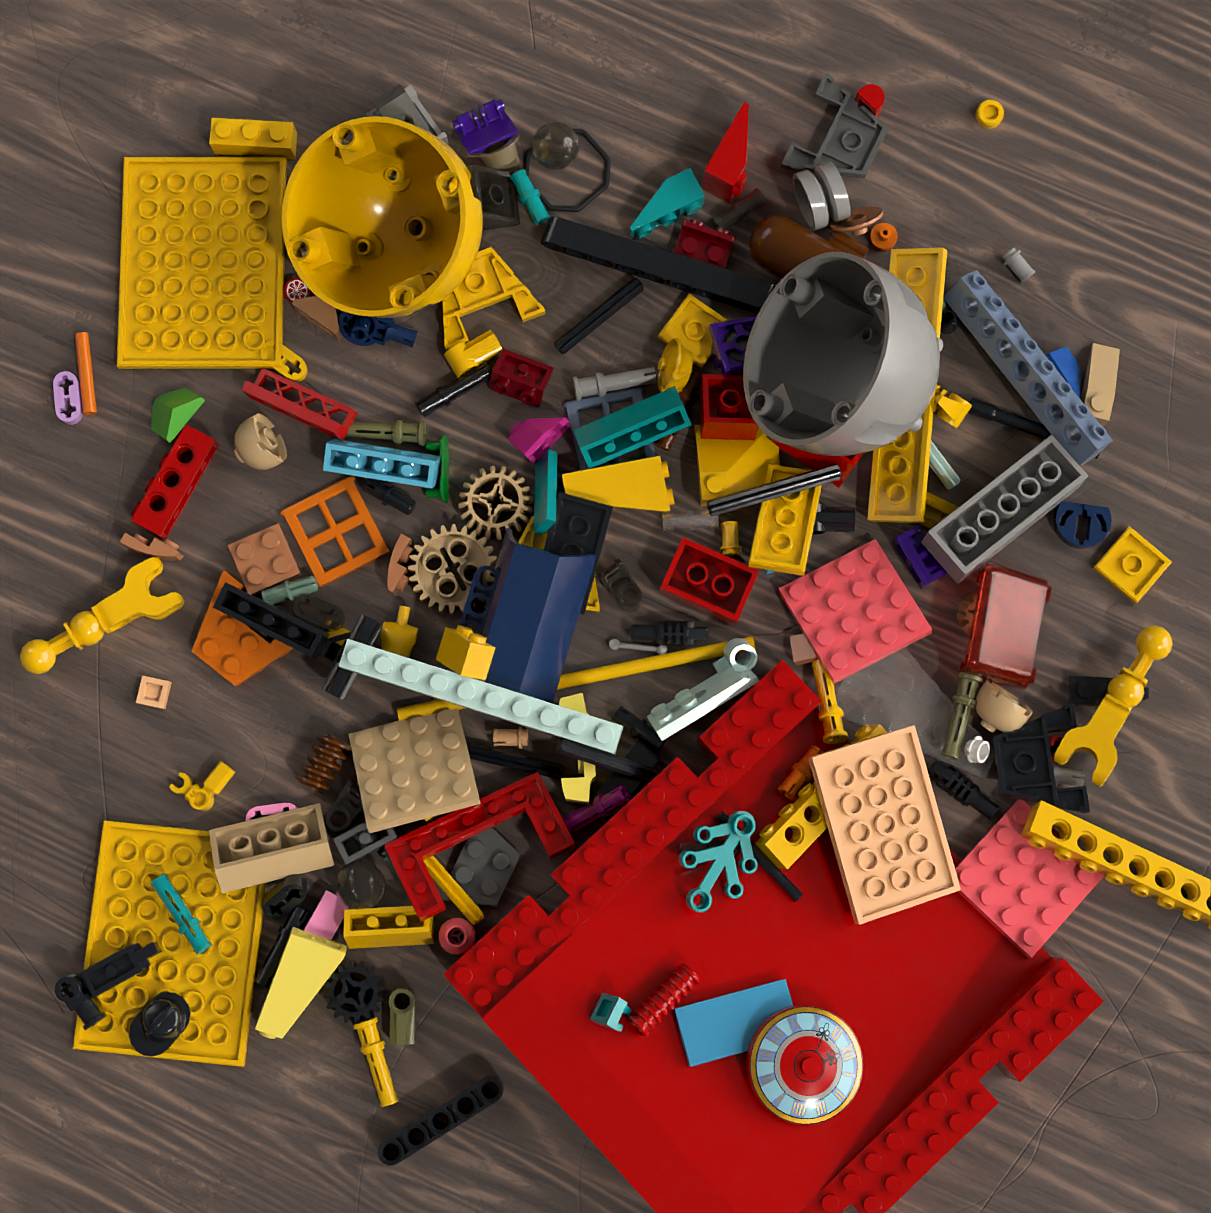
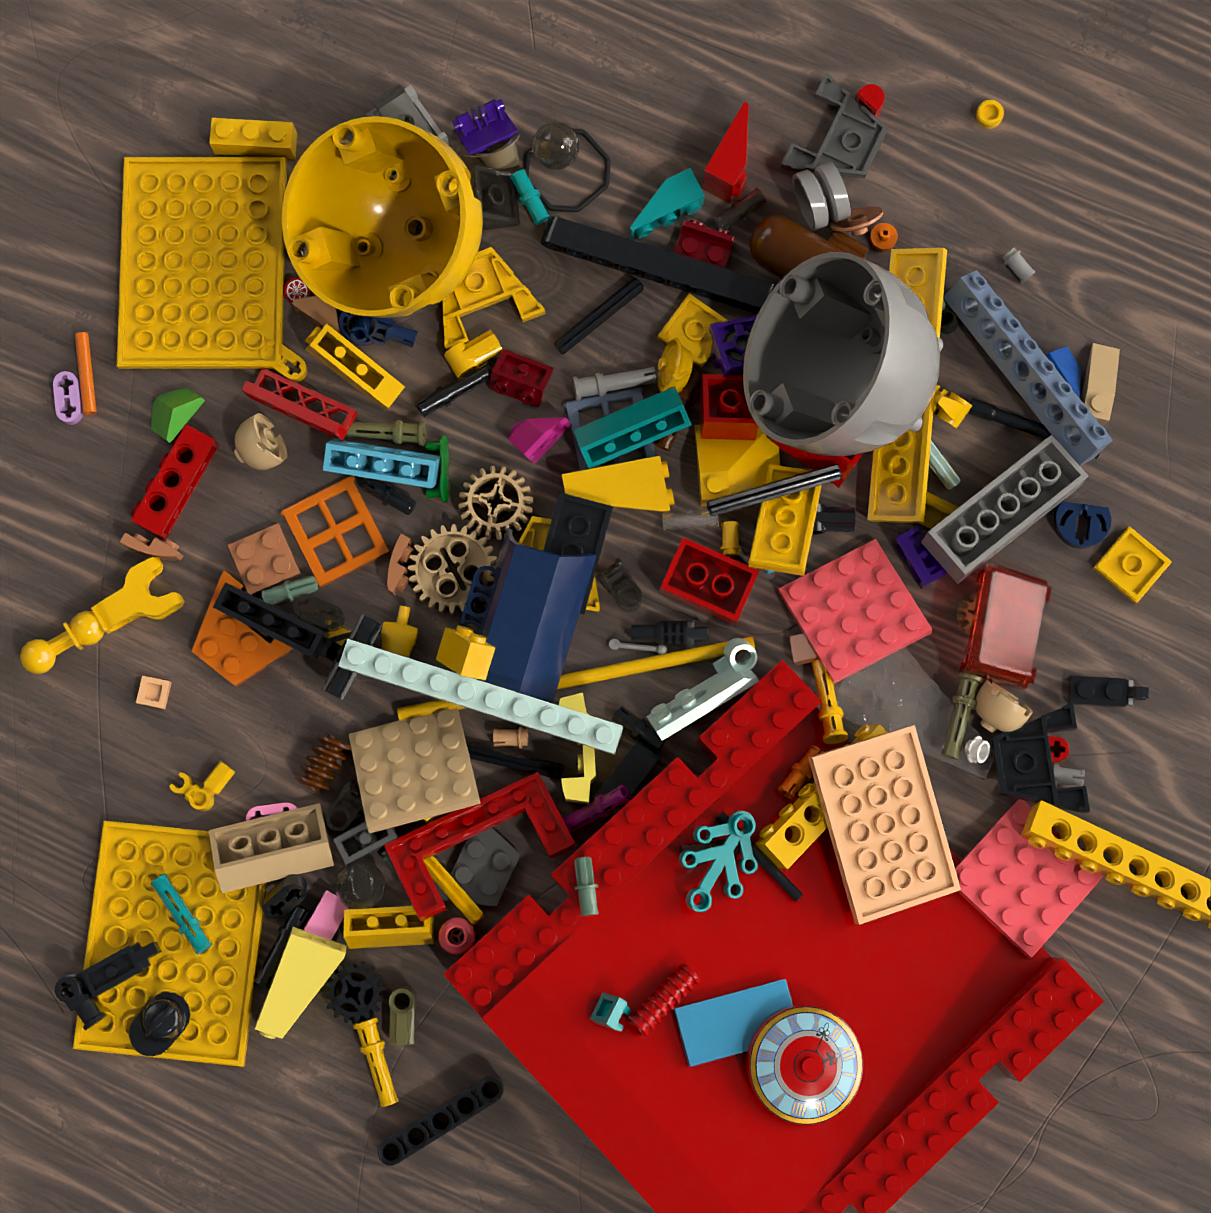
(353, 366): none -> yellow slope
(545, 492): teal tile -> none
(586, 886): none -> sand green axle
(605, 760): black axle -> none
(962, 789): black hinge -> none
(1123, 693): yellow piece -> none

